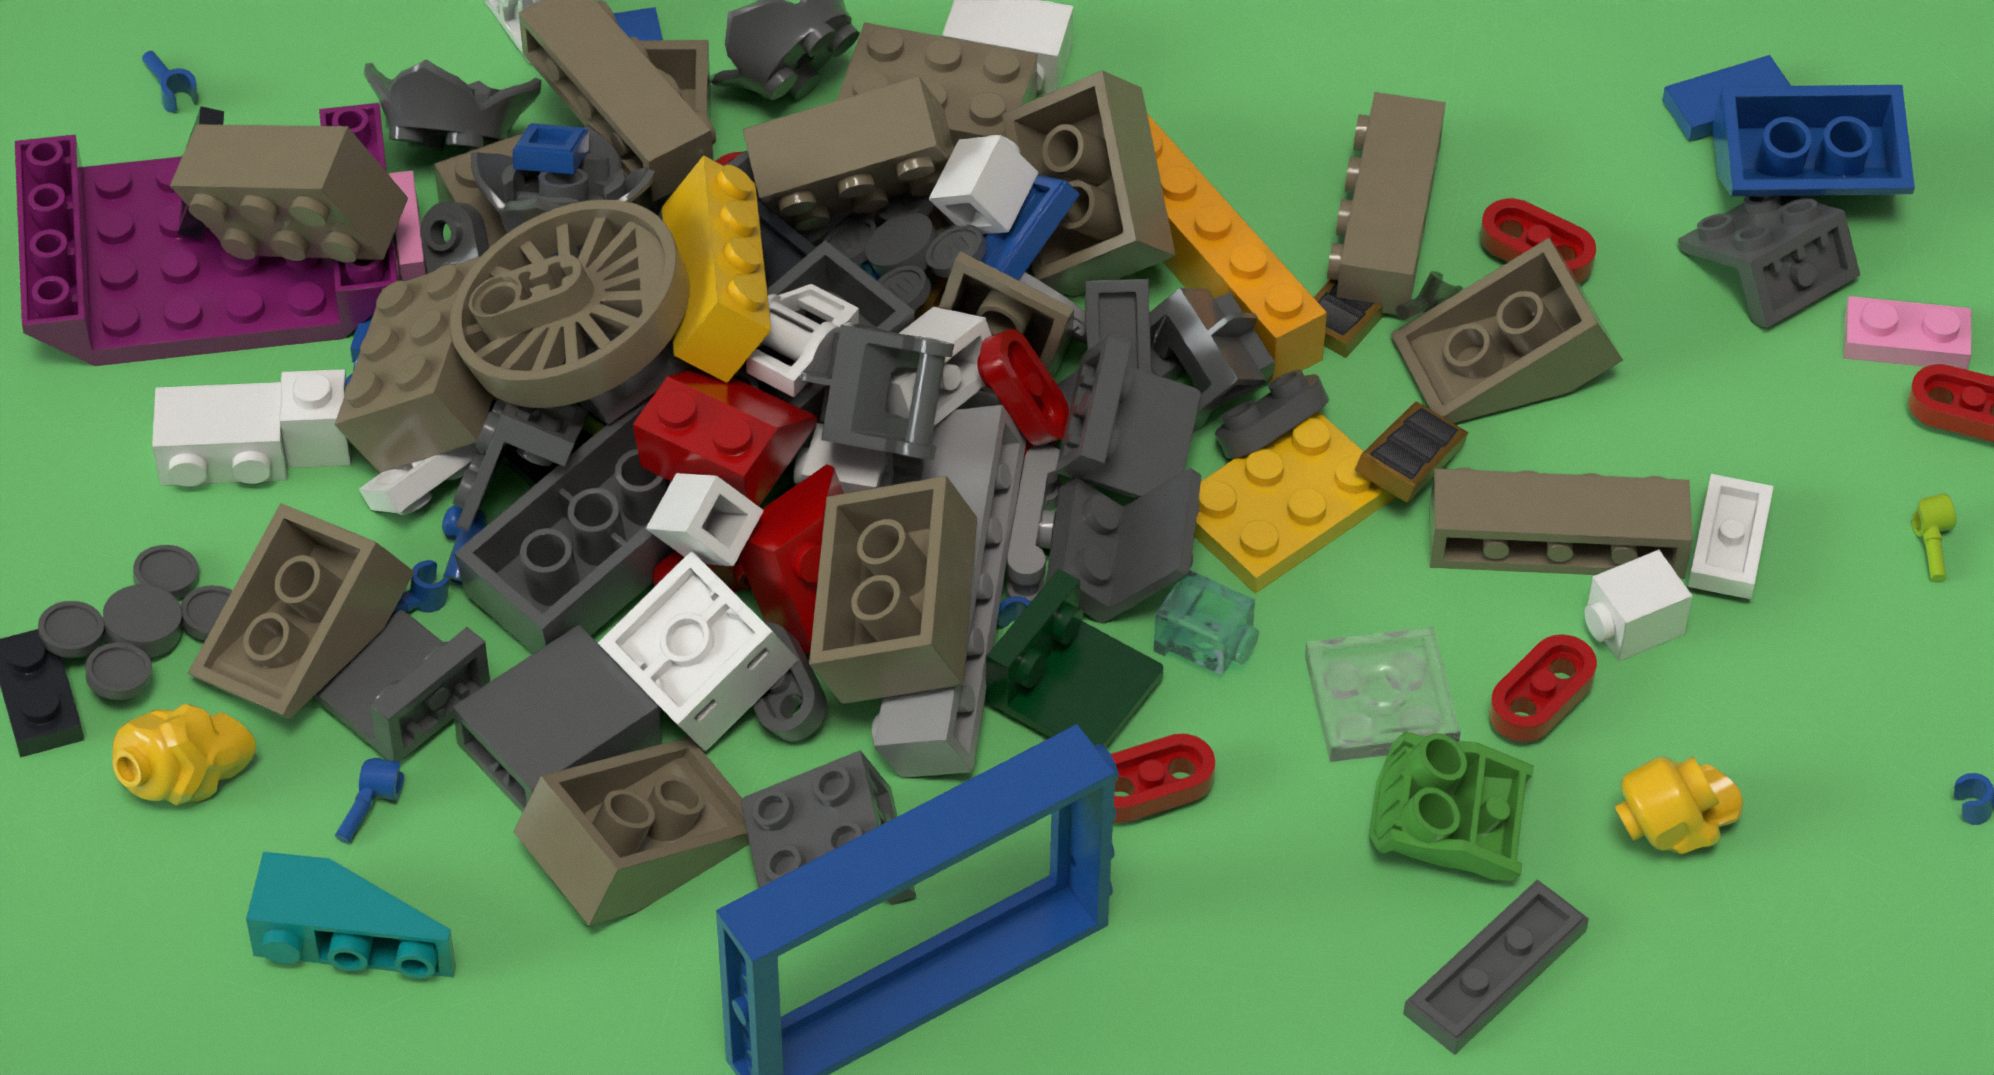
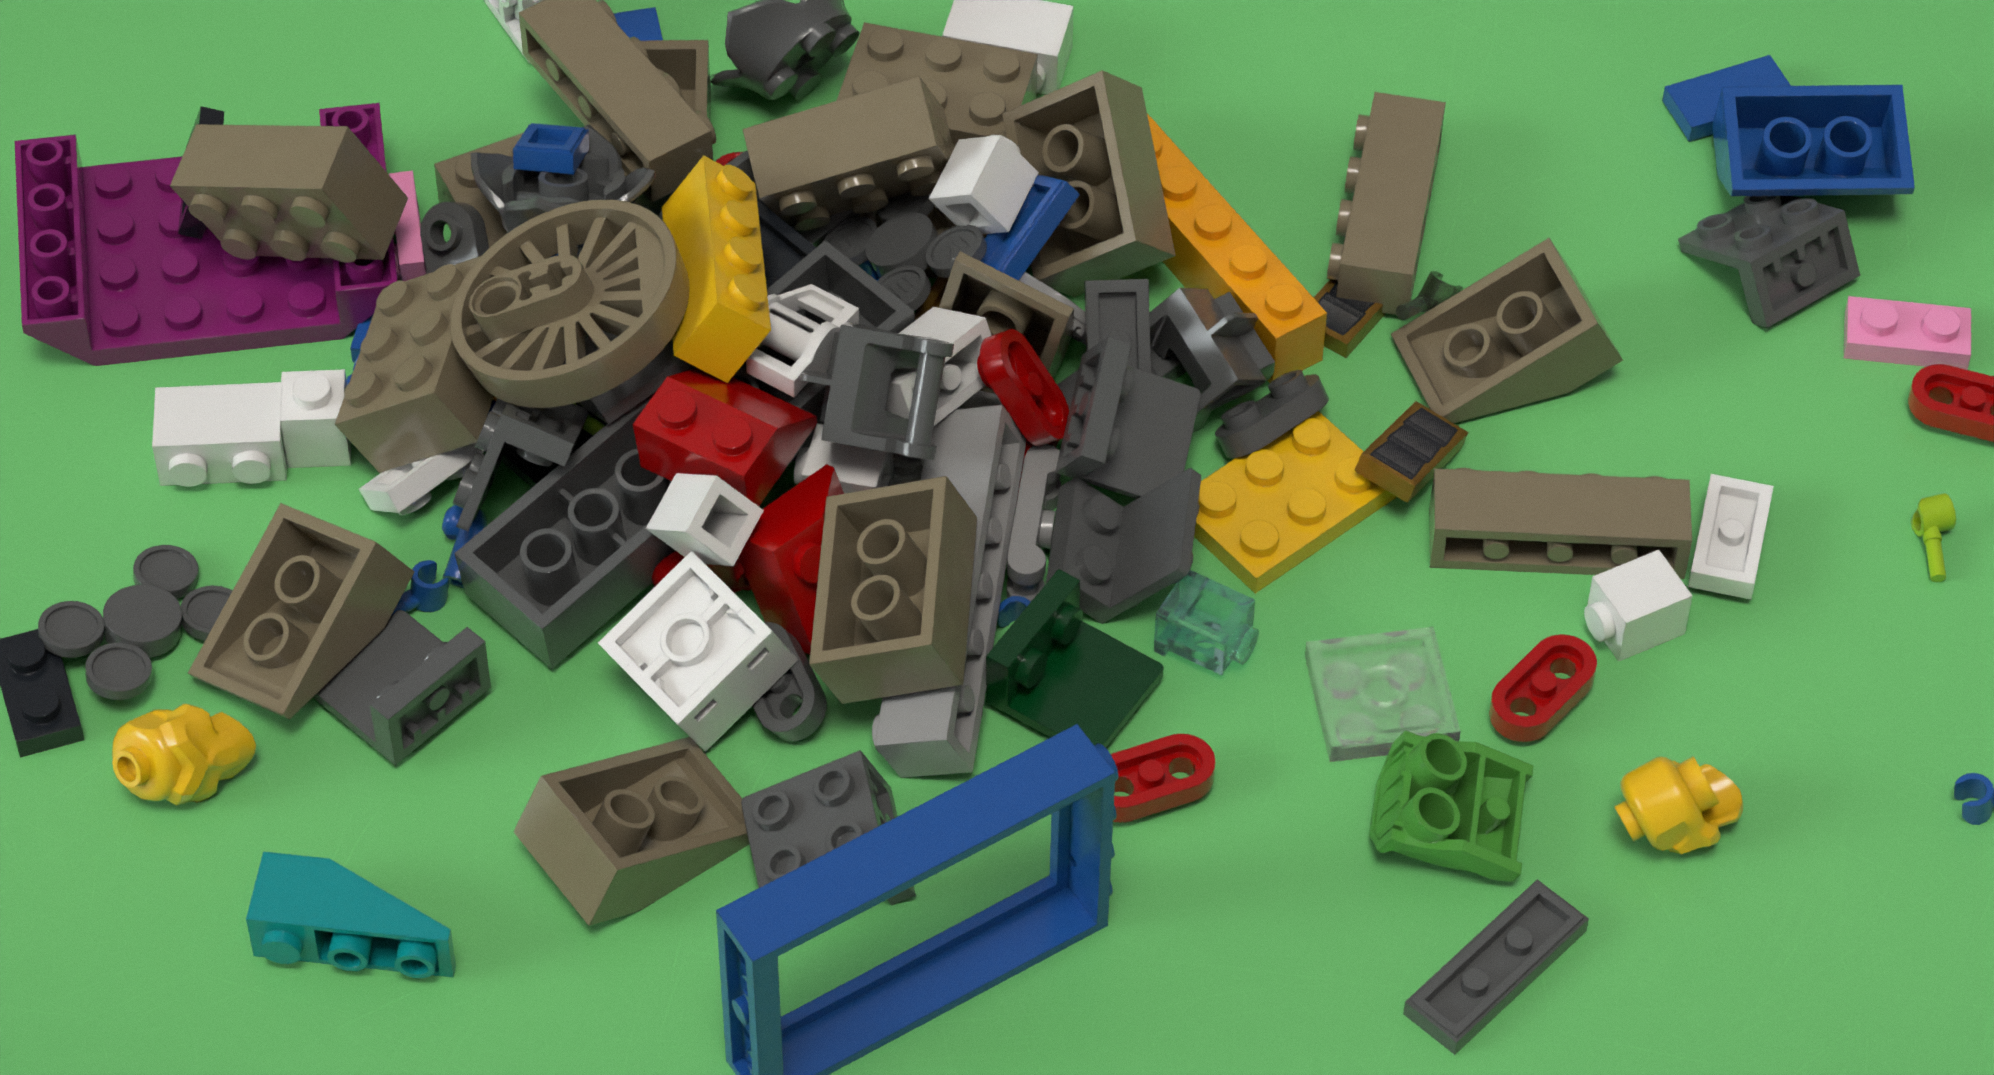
(171, 81): blue hand -> none
(377, 779): blue hand -> none
(433, 105): dark grey brick -> none
(555, 714): dark grey brick -> none
(1532, 226): red plate -> none

